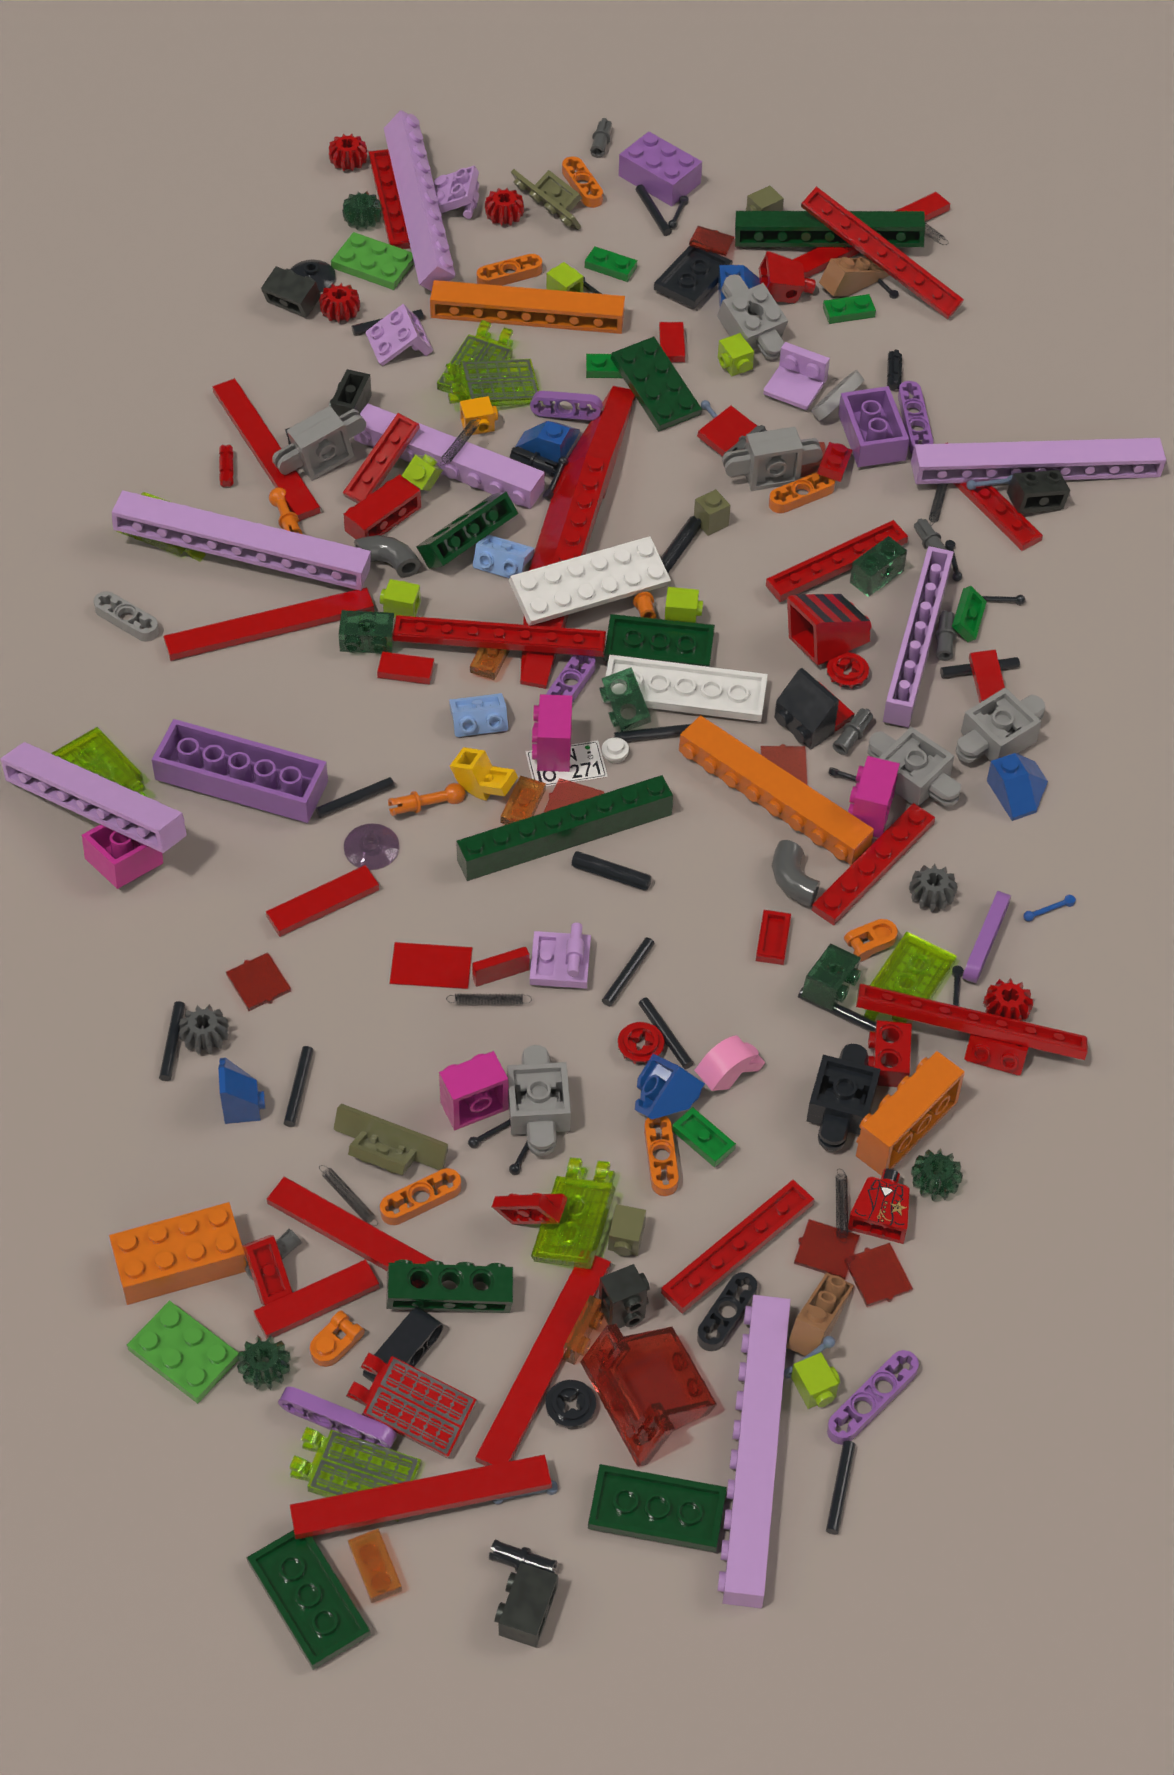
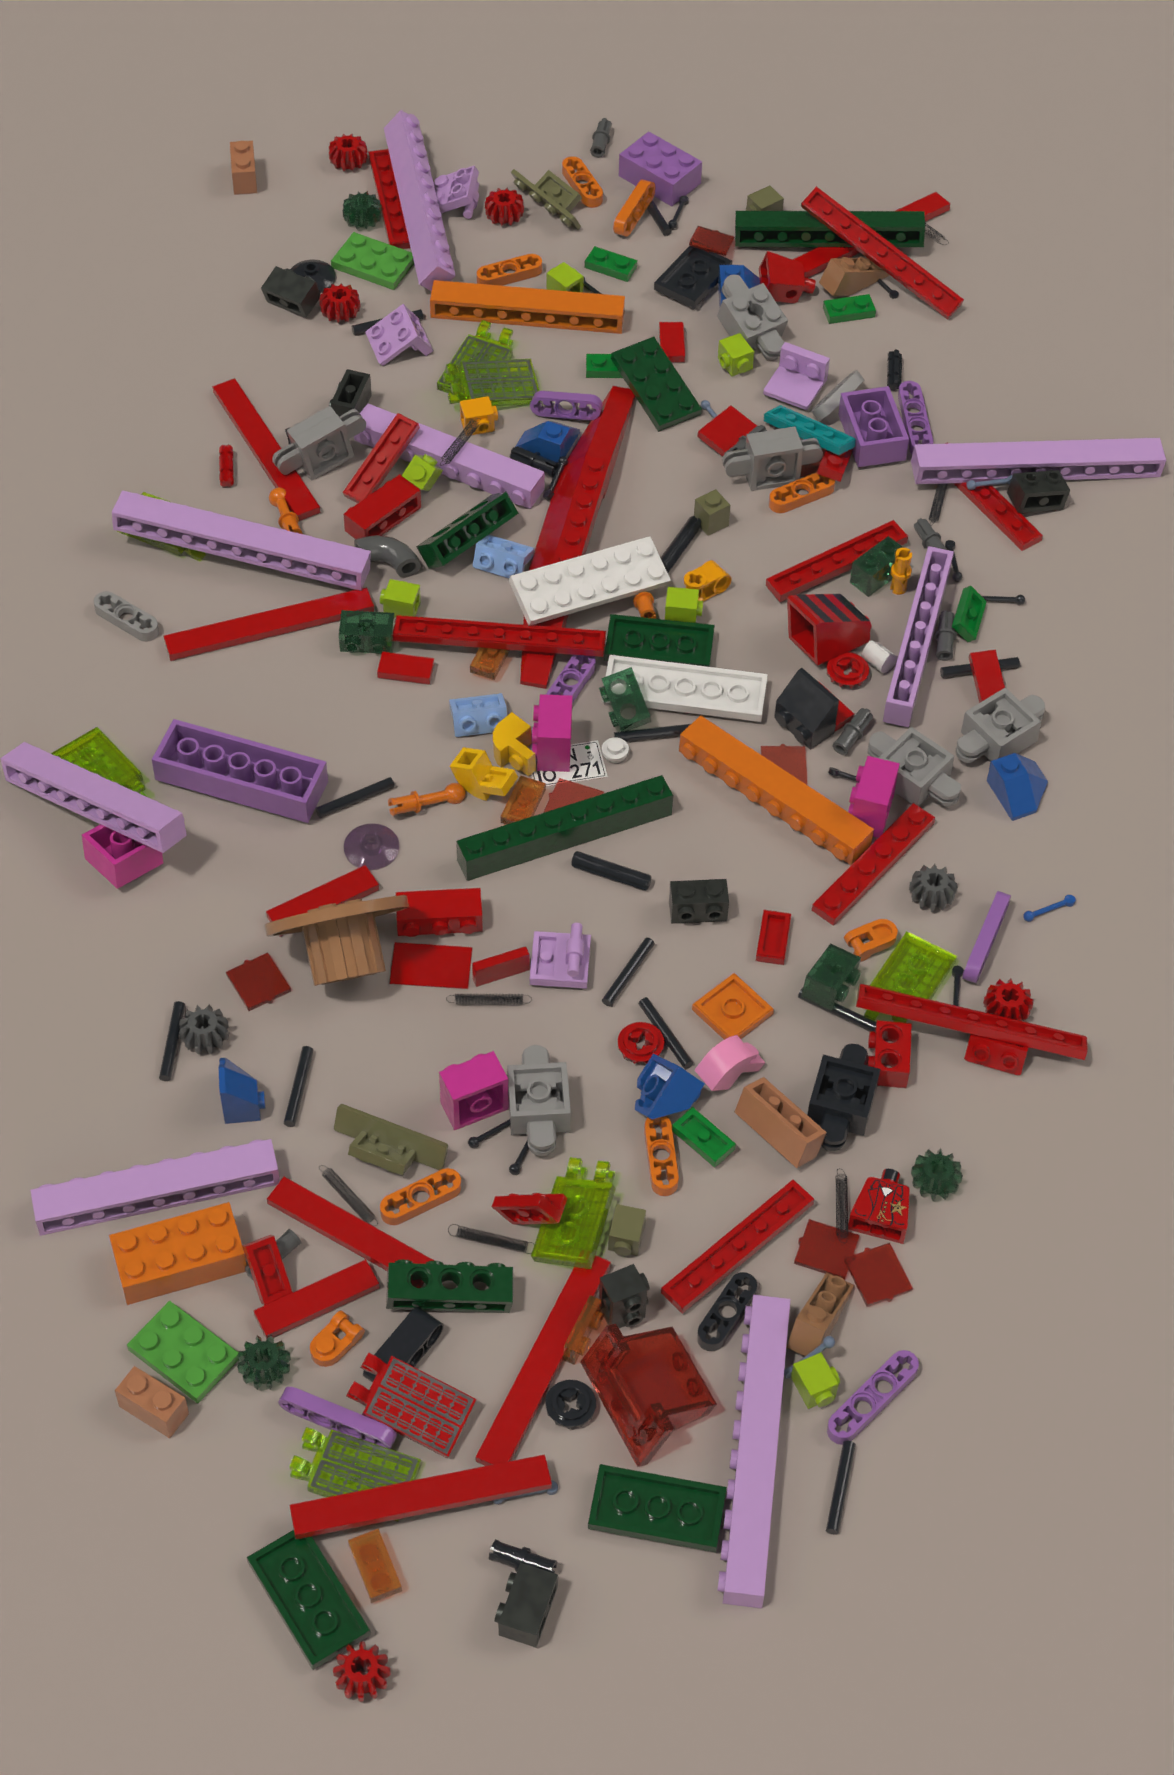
(152, 1402): none -> nougat brick
(154, 1186): none -> lavender brick
(243, 167): none -> nougat brick
(341, 937): none -> medium nougat piece
(354, 1681): none -> red gear
(441, 912): none -> red brick
(499, 1243): none -> black piece
(511, 744): none -> yellow brick
(634, 207): none -> orange beam
(698, 901): none -> pearl dark grey brick
(708, 579): none -> light orange piece
(732, 1008): none -> orange tile
(780, 1122): none -> nougat brick
(790, 876): dark grey cylinder -> none
(808, 428): none -> teal tile
(879, 656): none -> white brick
(901, 571): none -> light orange pin
(909, 1112): orange brick -> none

